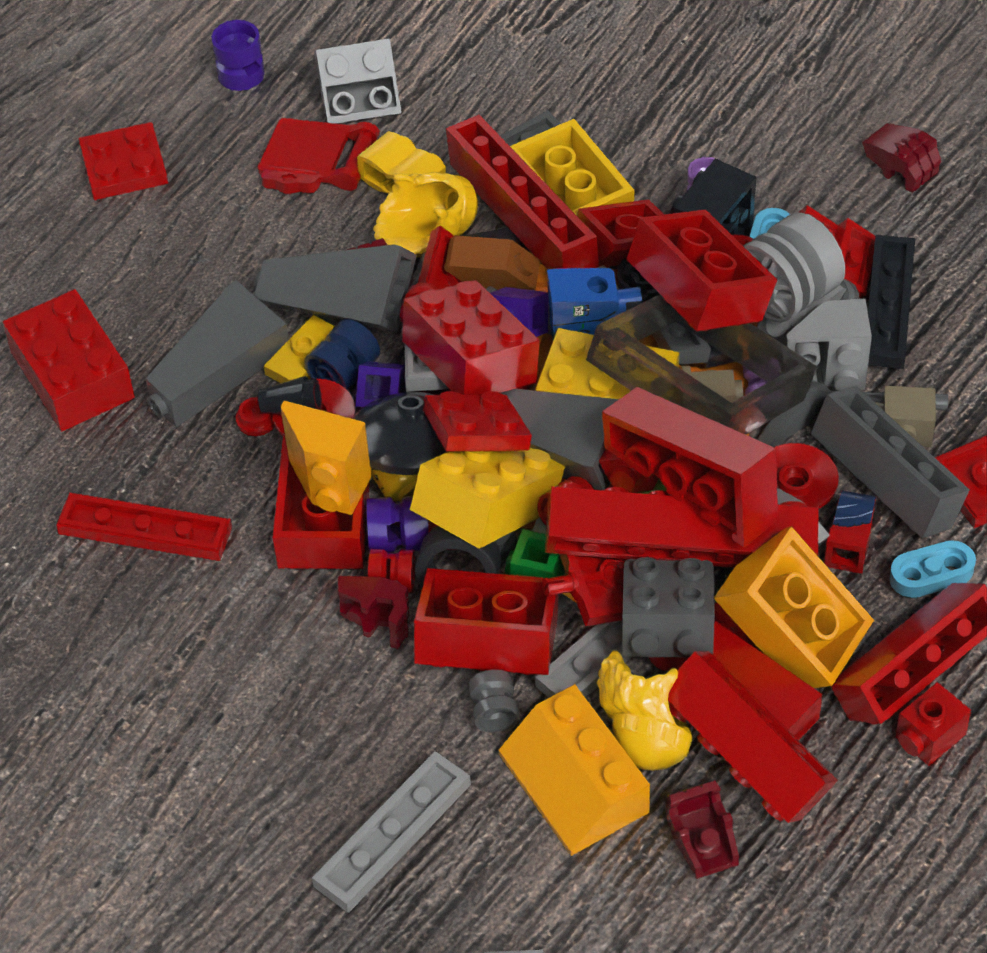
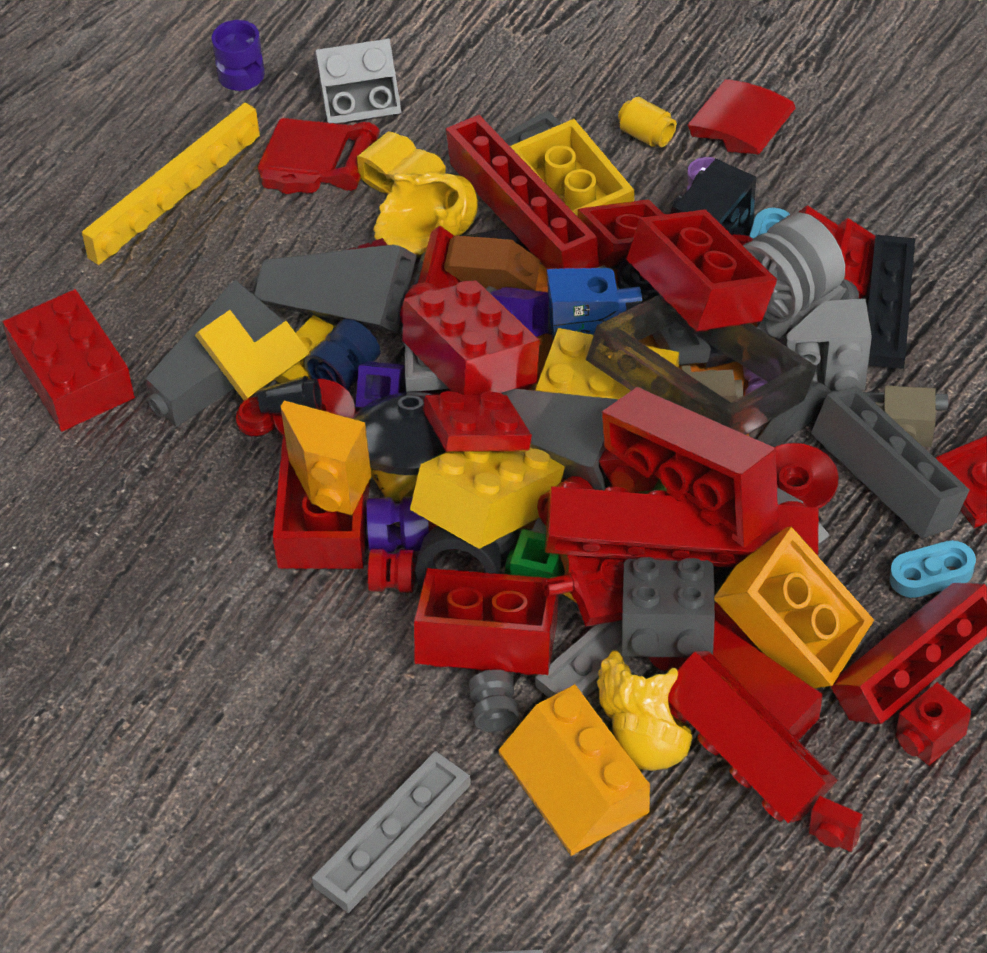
(123, 160): red plate -> none
(144, 526): red tile -> none
(170, 184): none -> yellow plate
(251, 363): none -> yellow tile
(375, 603): dark red hand -> none
(646, 122): none -> yellow brick
(702, 829): dark red hand -> none
(742, 116): none -> red slope
(835, 824): none -> red plate
(850, 531): leg -> none
(904, 151): dark red hand -> none

